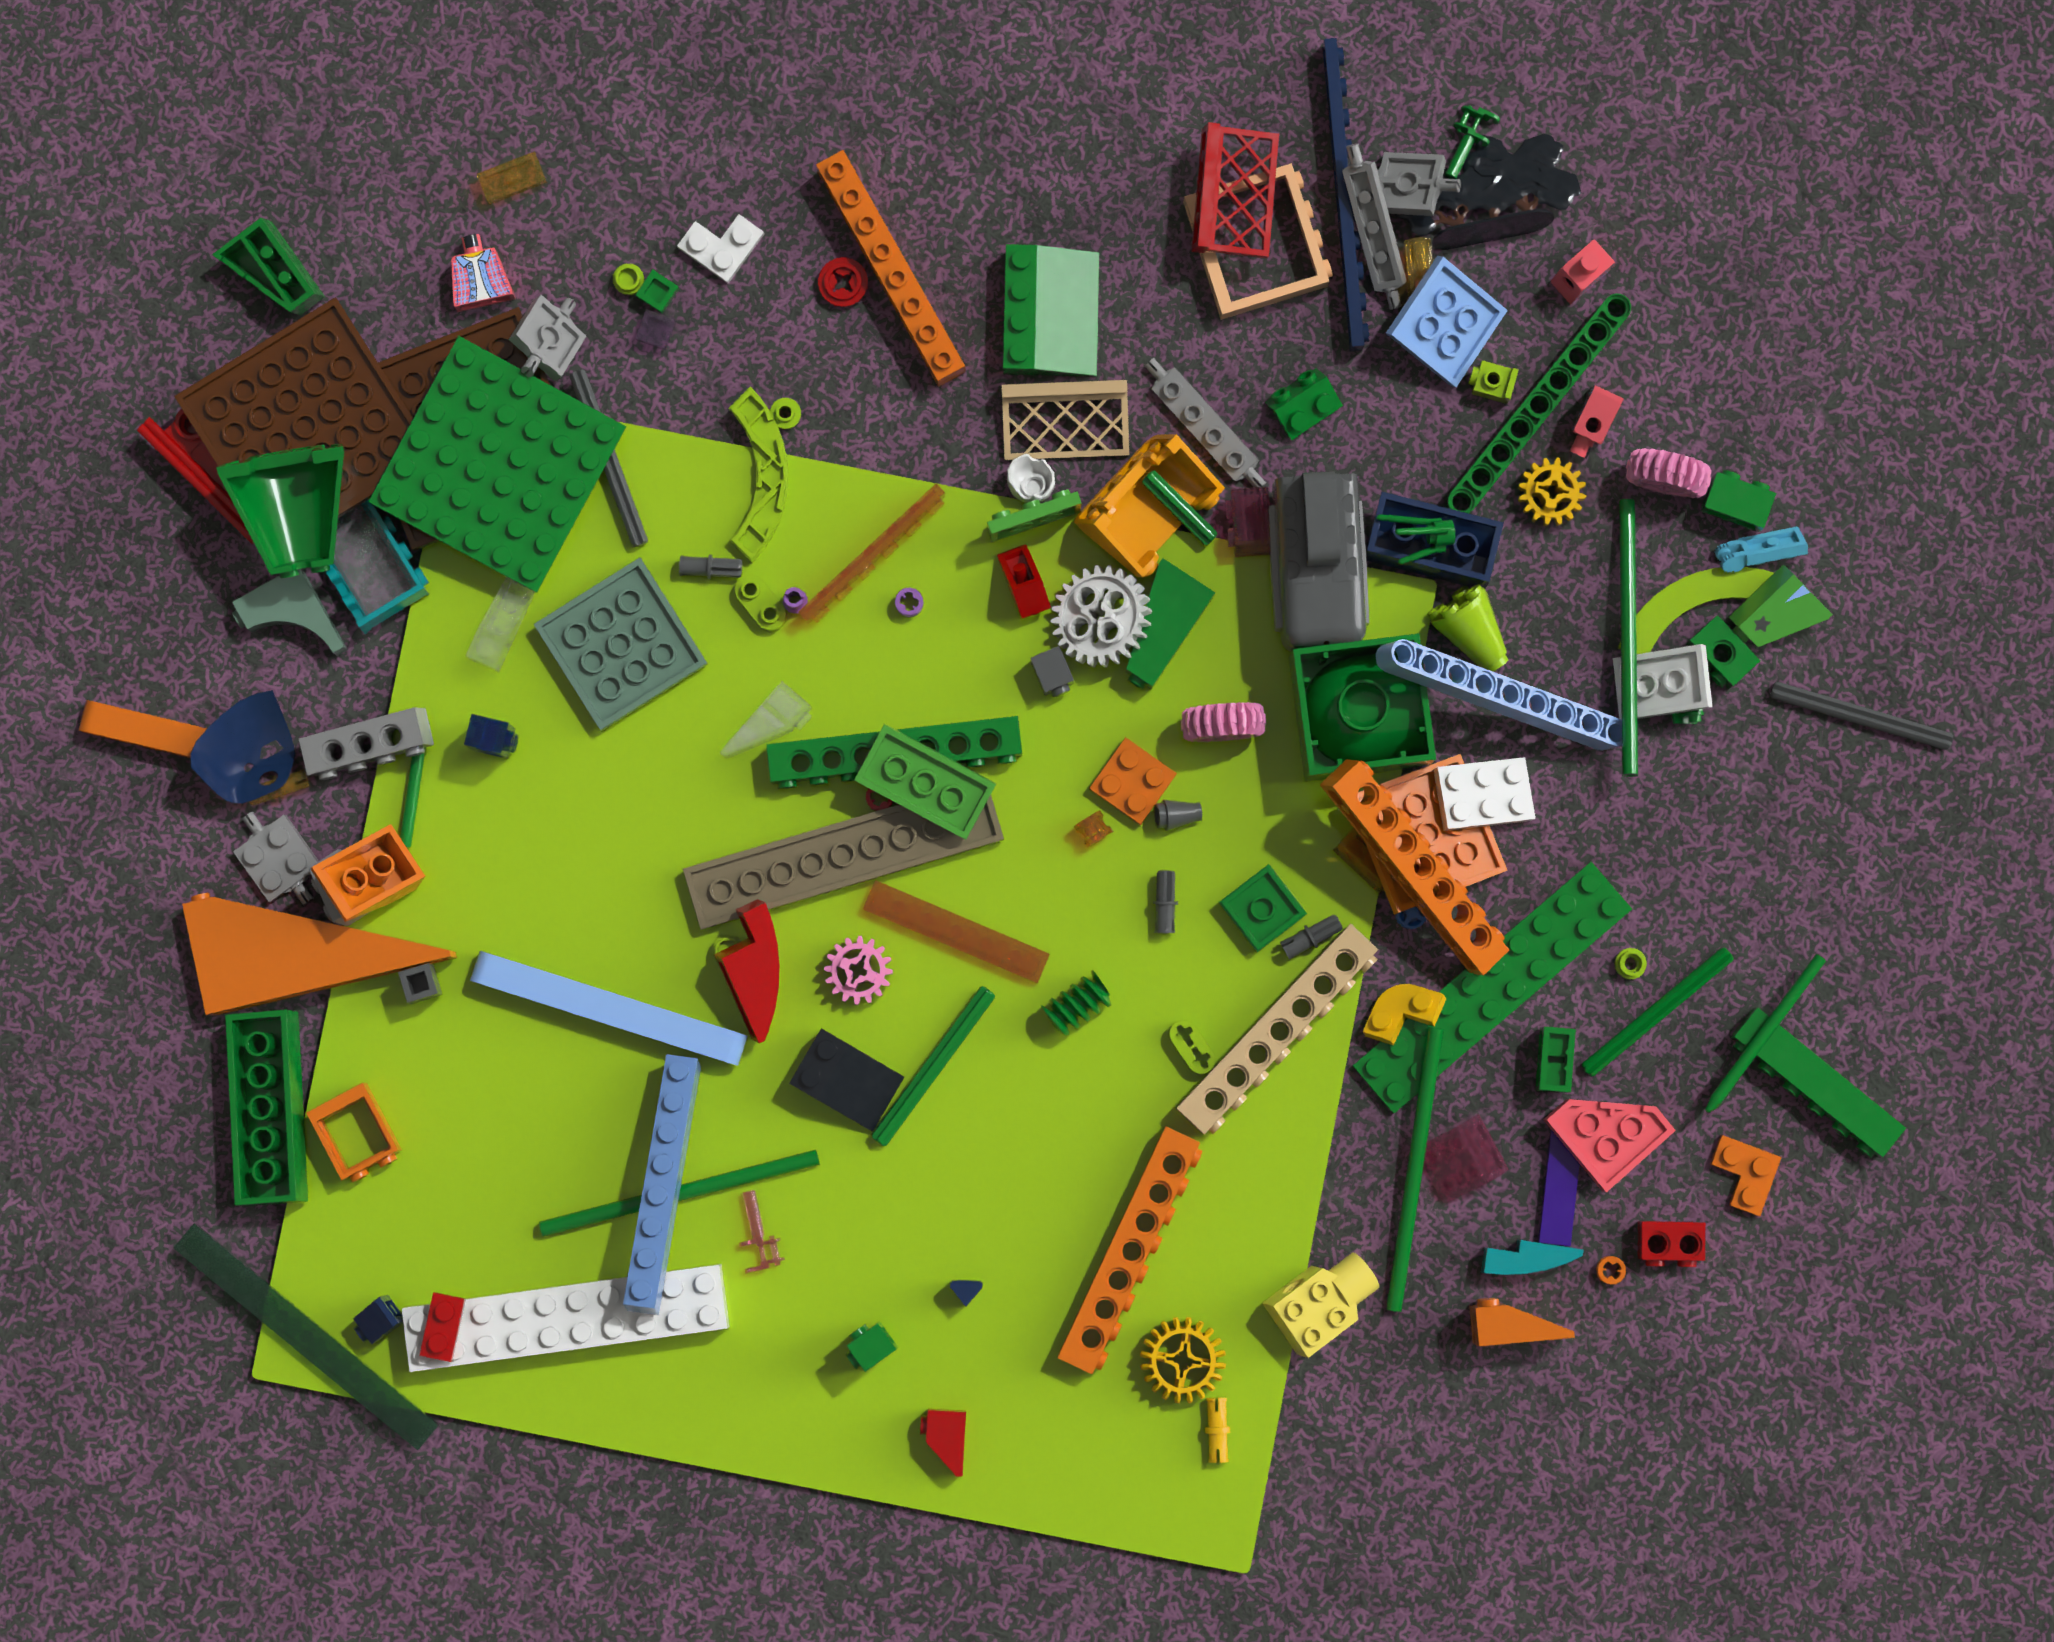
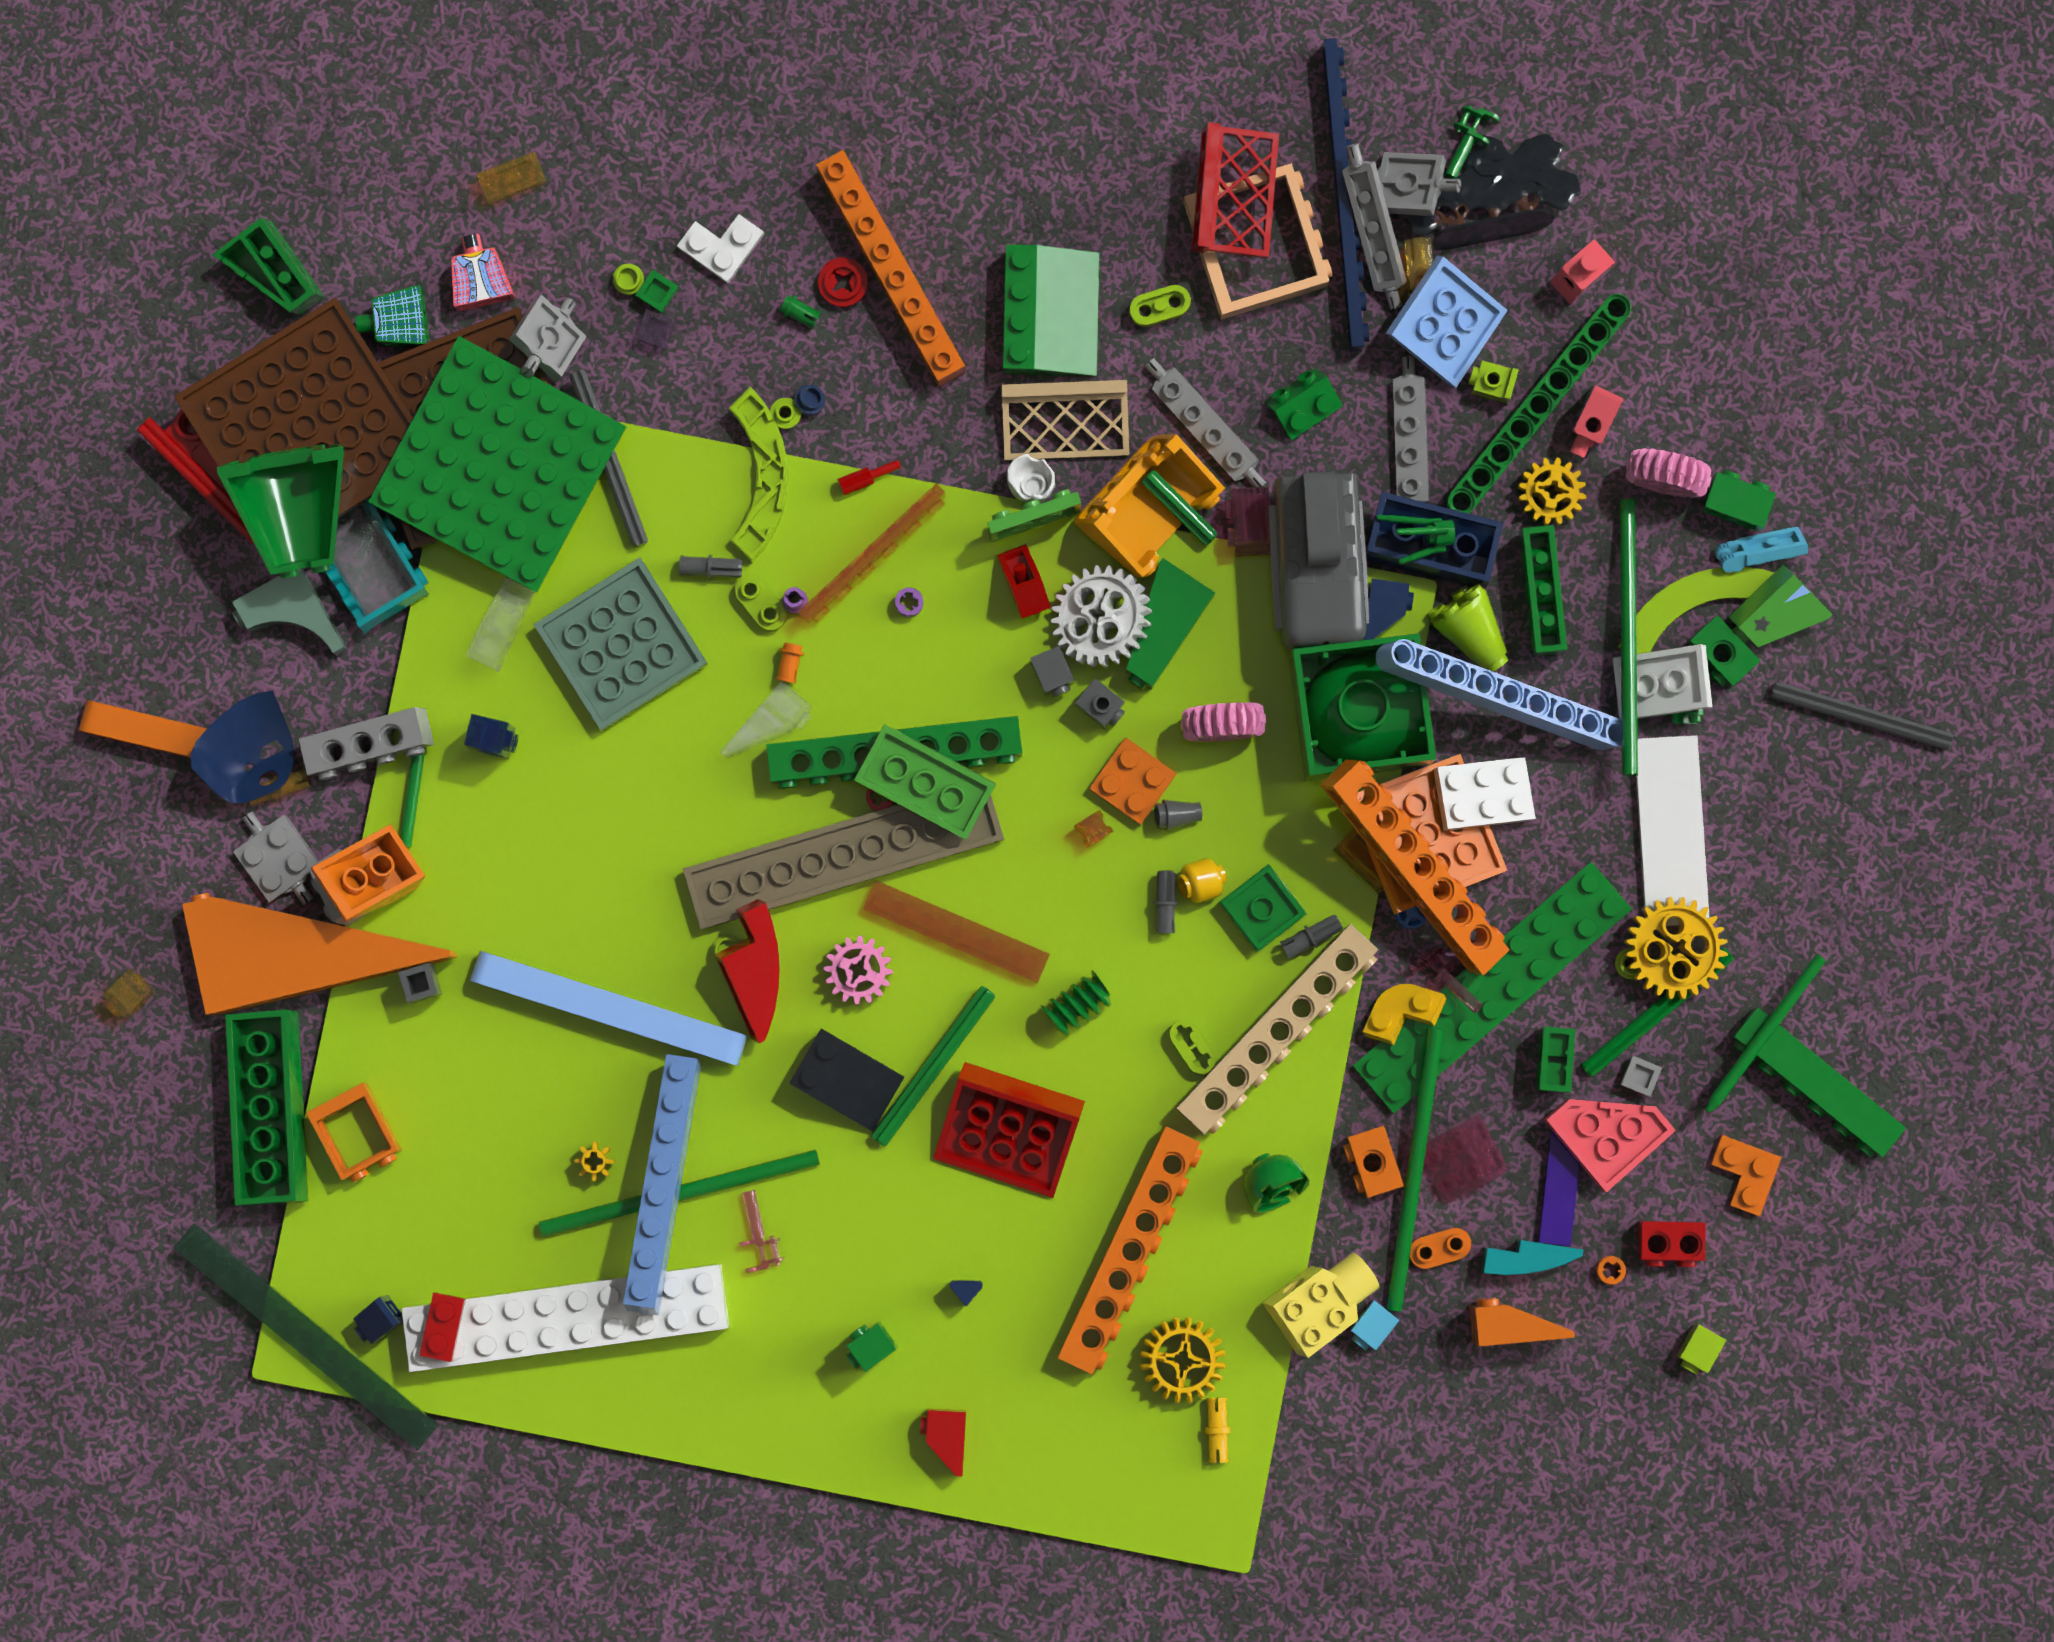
(128, 994): none -> clear yellow brick
(397, 319): none -> green torso
(589, 1154): none -> yellow gear
(789, 662): none -> orange pin
(797, 310): none -> green pin
(809, 400): none -> dark blue plate
(865, 477): none -> red axle
(1008, 1129): none -> red slope
(1101, 704): none -> dark grey brick
(1159, 305): none -> lime plate
(1201, 880): none -> yellow head
(1272, 1181): none -> green cylinder
(1373, 1326): none -> medium azure brick
(1386, 1176): none -> orange brick
(1387, 605): none -> dark blue slope
(1411, 434): none -> light grey plate
(1440, 1248): none -> orange plate
(1445, 978): none -> clear pink piece
(1542, 591): none -> green brick
(1640, 1076): none -> light grey plate
(1671, 822): none -> white tile
(1691, 924): none -> yellow gear
(1700, 1349): none -> lime brick

